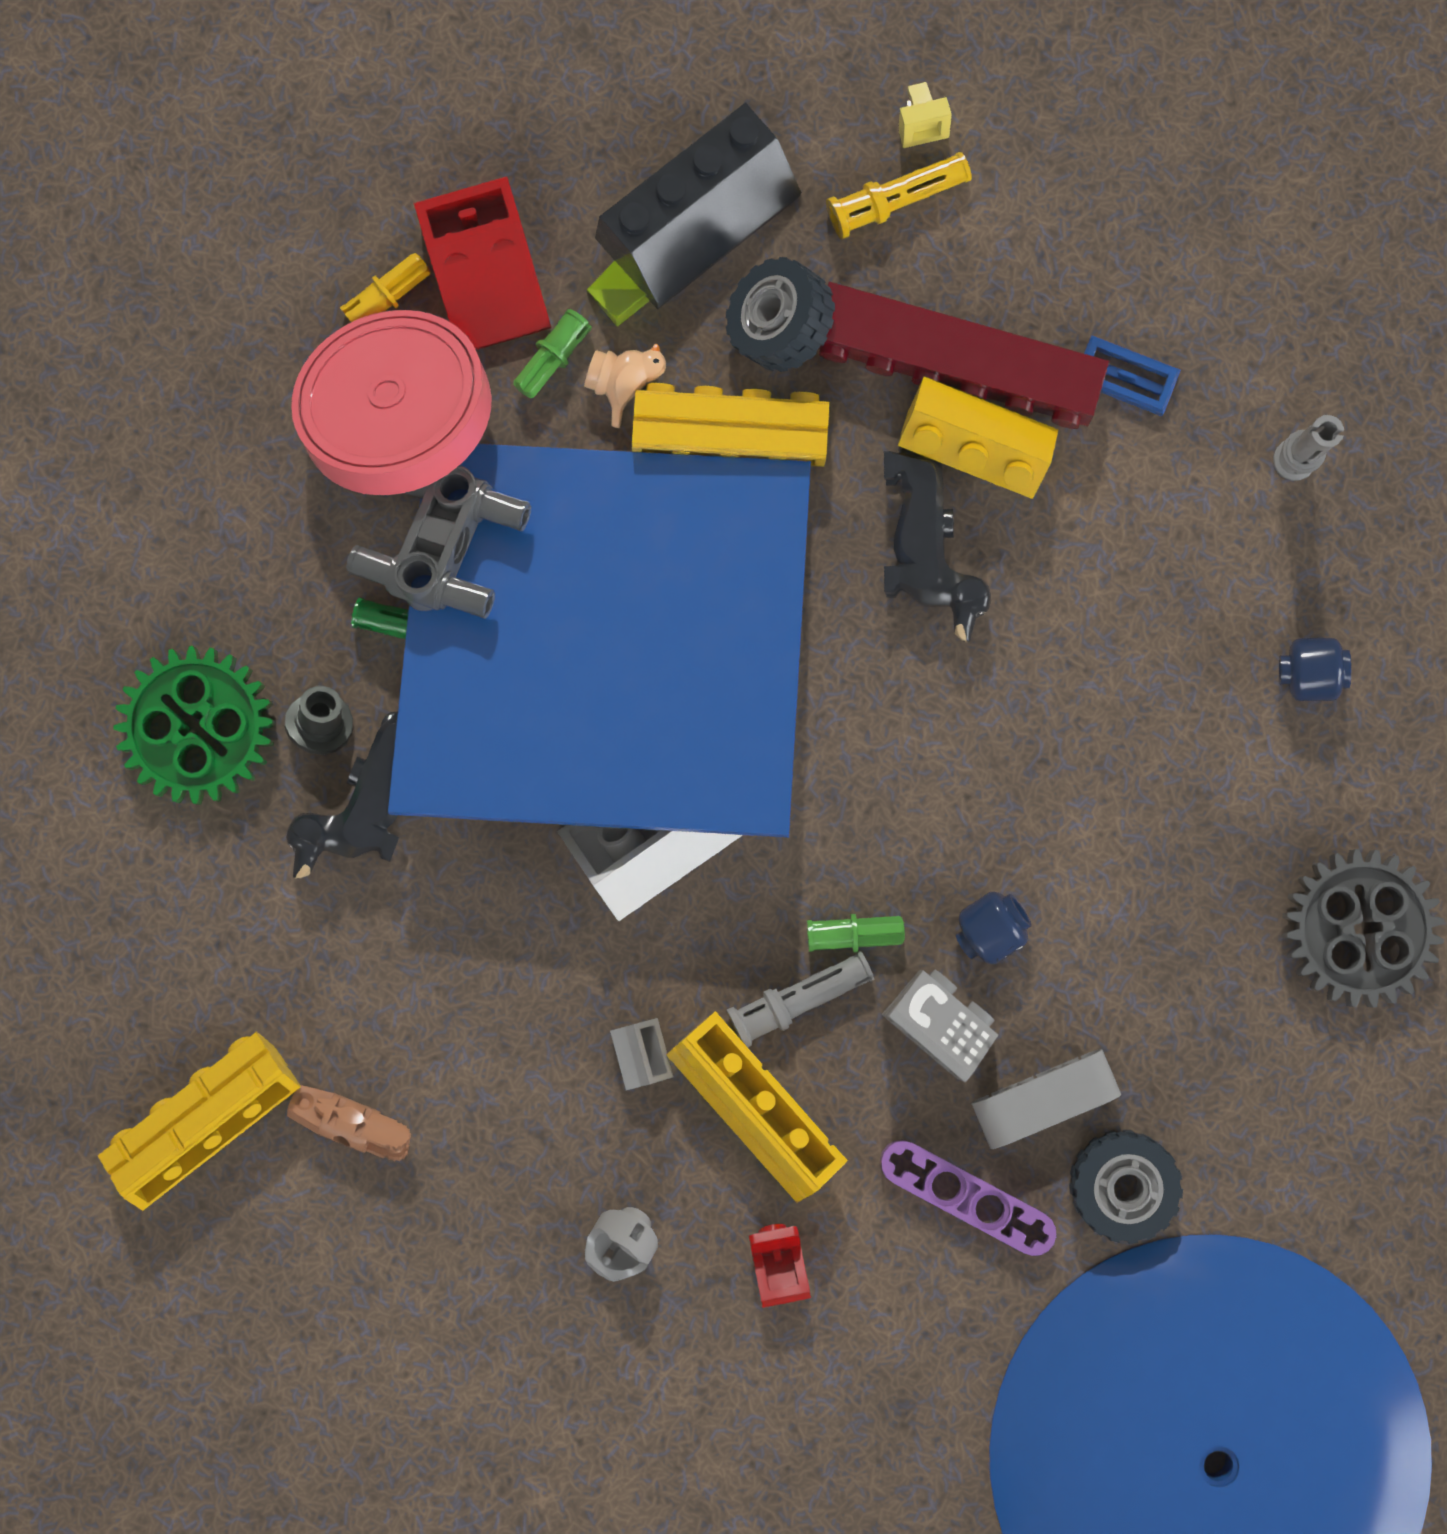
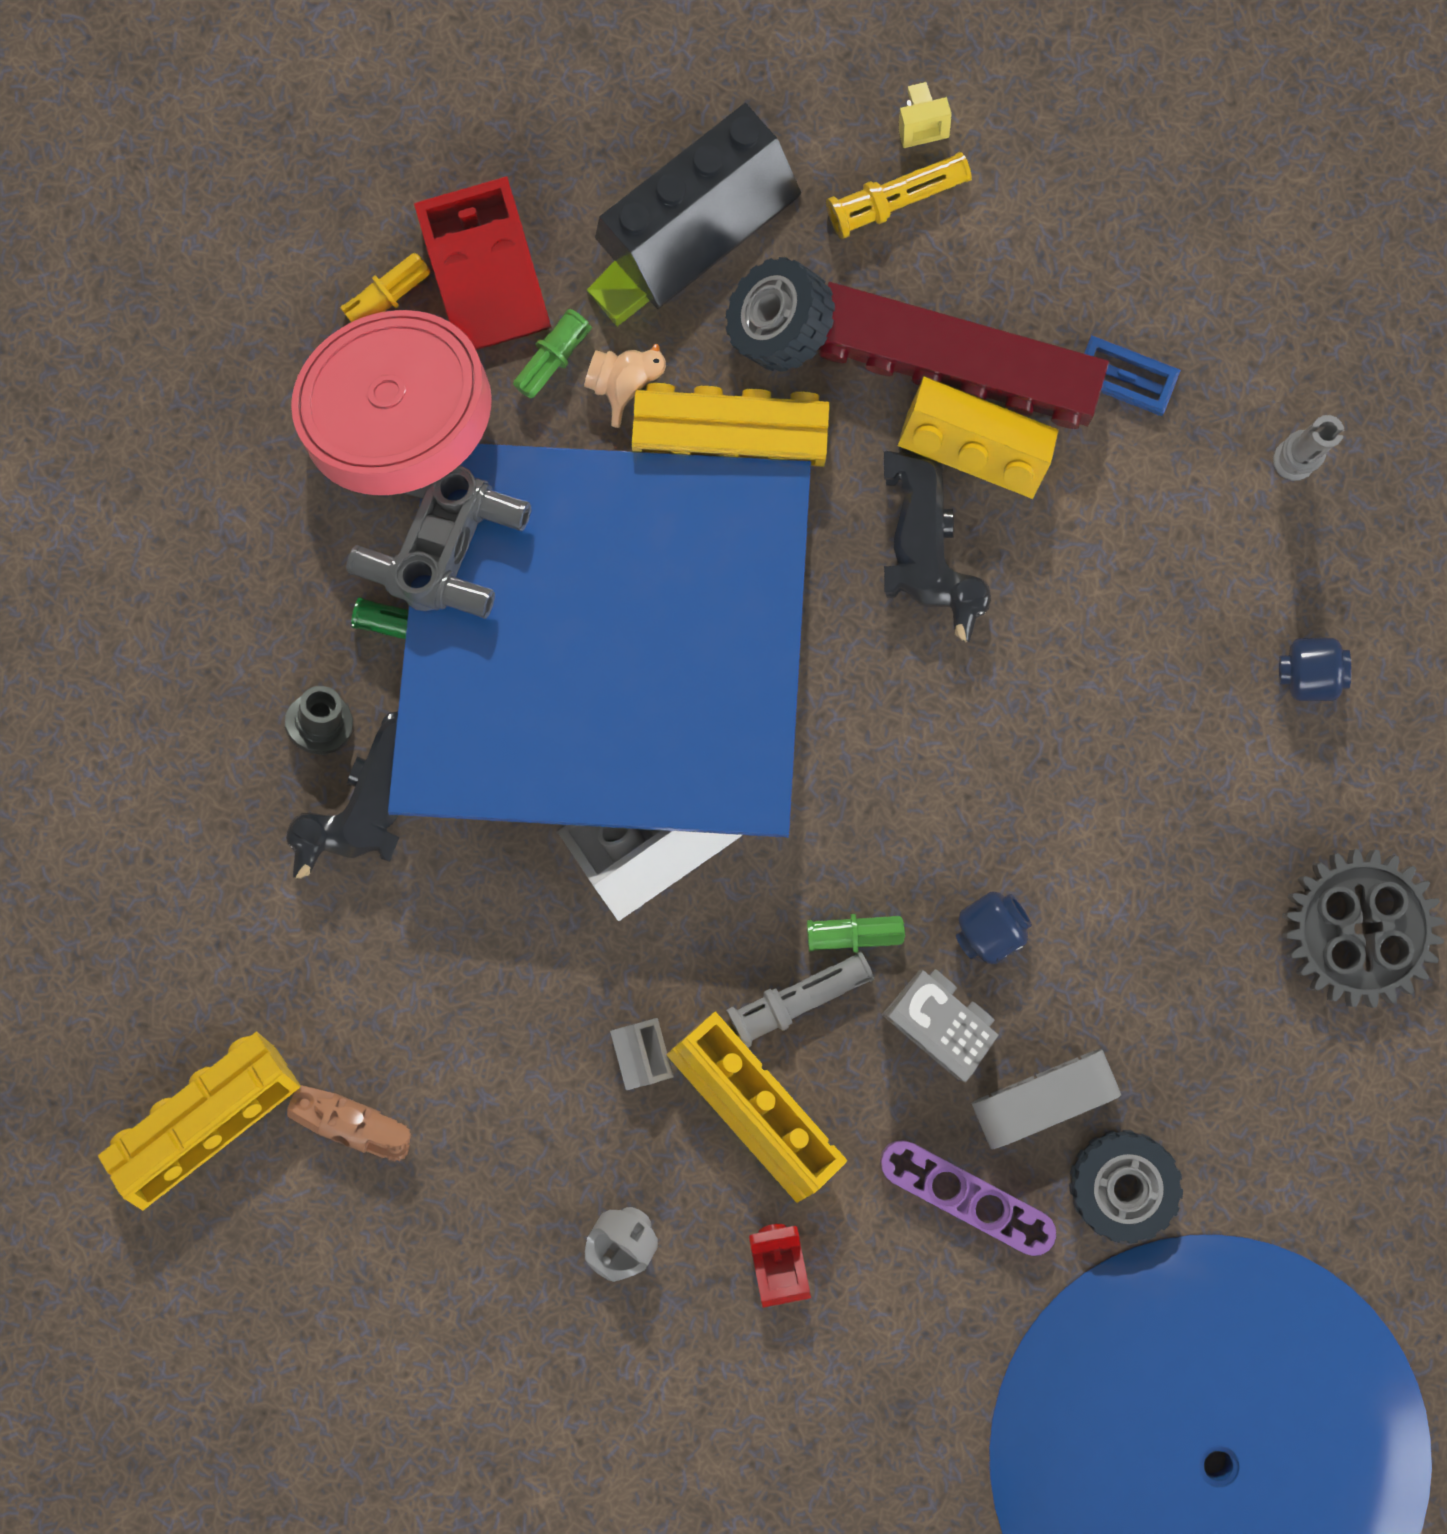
(223, 694): green gear -> none

